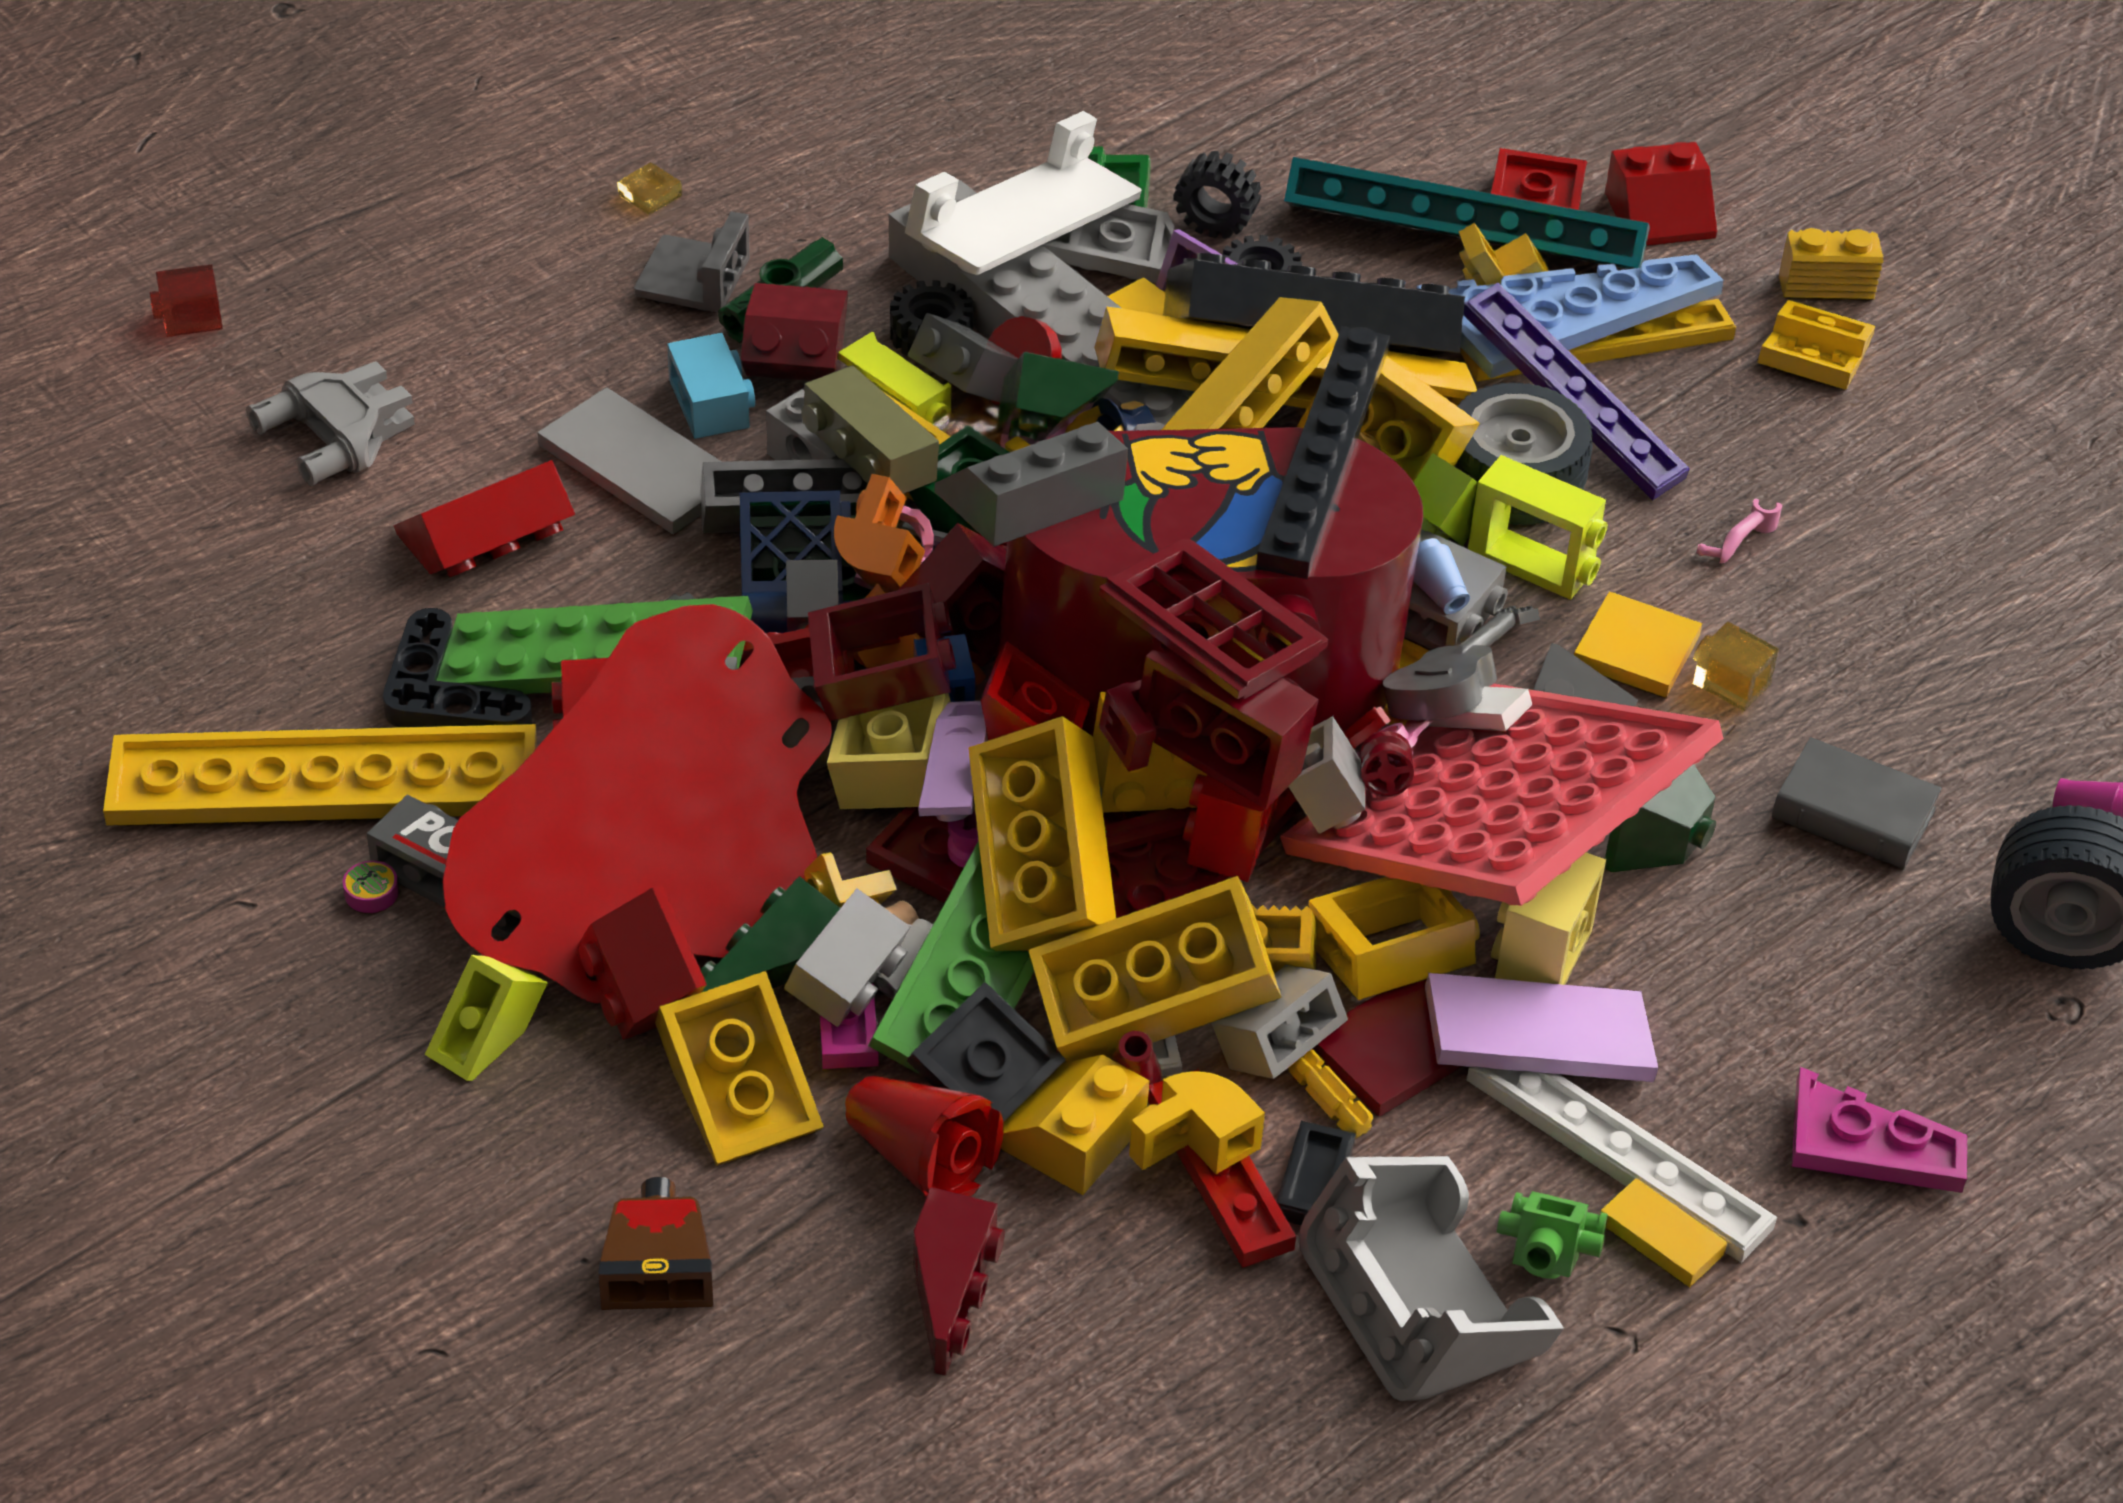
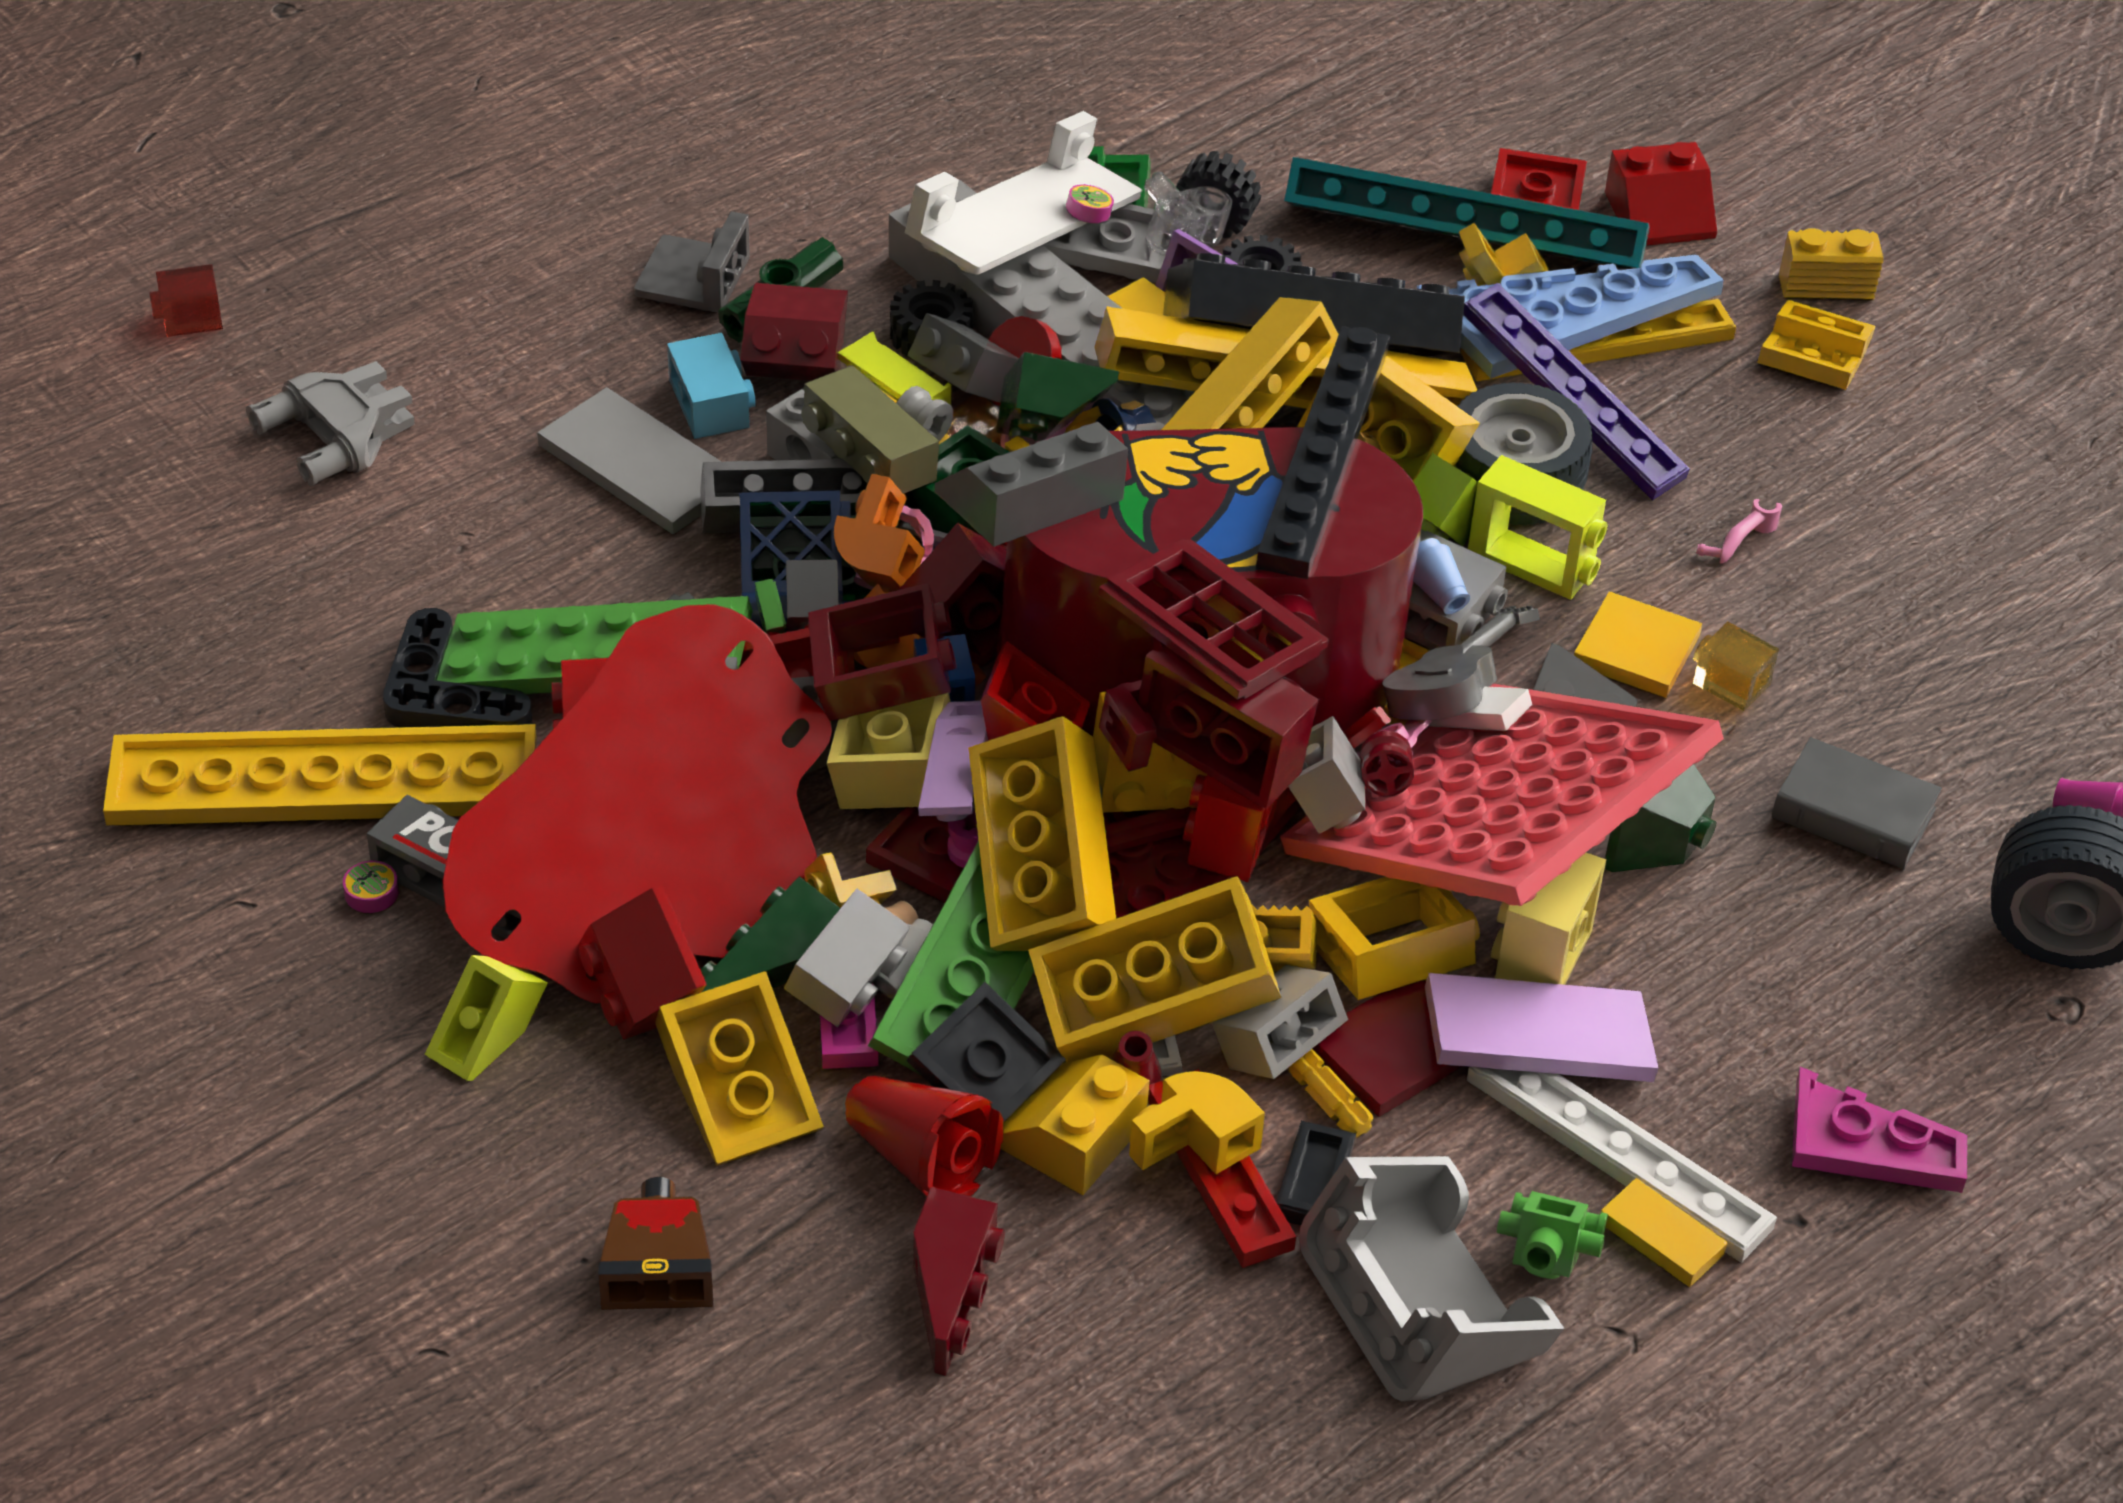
(488, 520): red slope -> none
(650, 188): clear yellow tile -> none
(769, 606): none -> bright green tile
(929, 413): none -> light grey wheel
(1089, 203): none -> dark pink tile
(1196, 211): none -> clear beam

